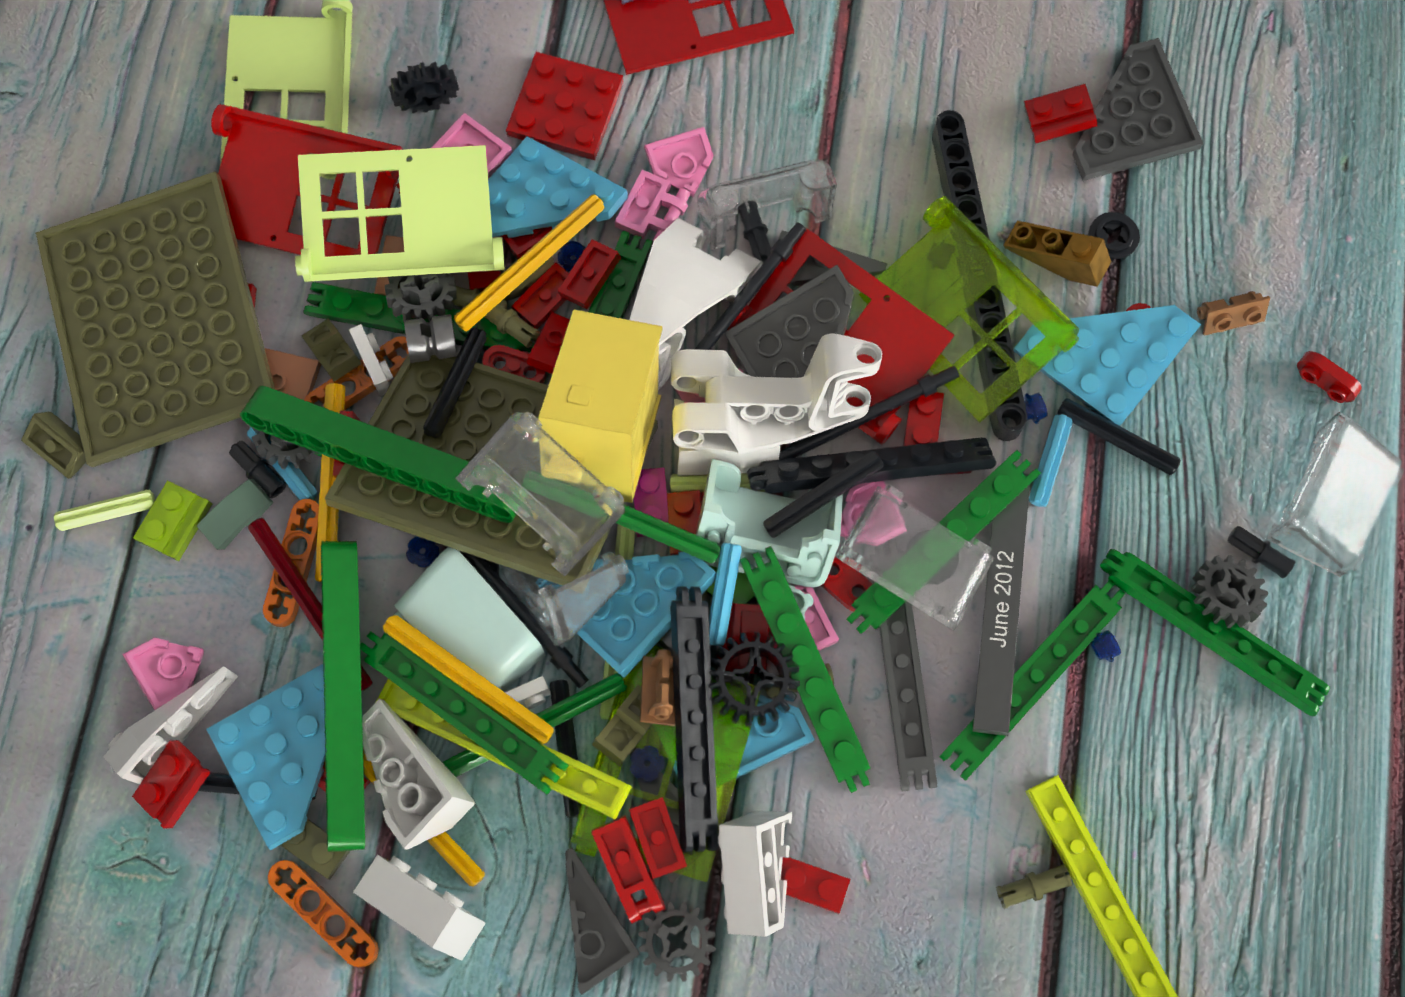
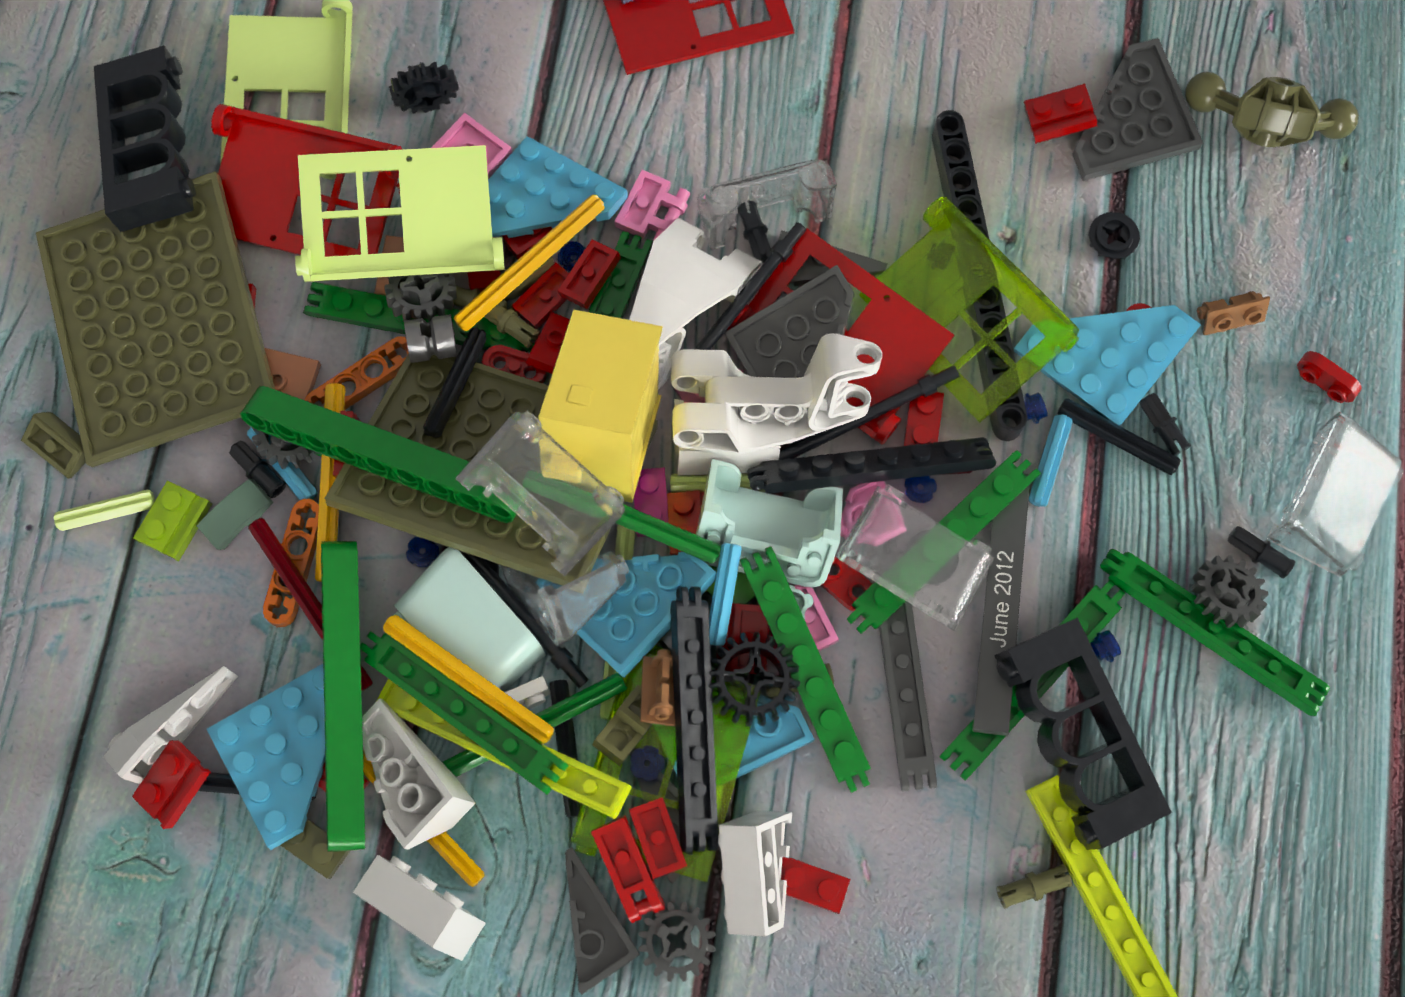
(161, 193): none -> black fence
(163, 669): bright pink plate -> none
(327, 908): orange beam -> none
(331, 349): olive slope -> none
(367, 348): white plate -> none
(565, 105): red plate -> none
(681, 159): bright pink plate -> none
(823, 494): black axle -> none
(917, 495): none -> clear blue plate
(1060, 251): pearl gold slope -> none
(1142, 800): none -> black fence
(1163, 423): none -> black axle
(1273, 110): none -> olive piece

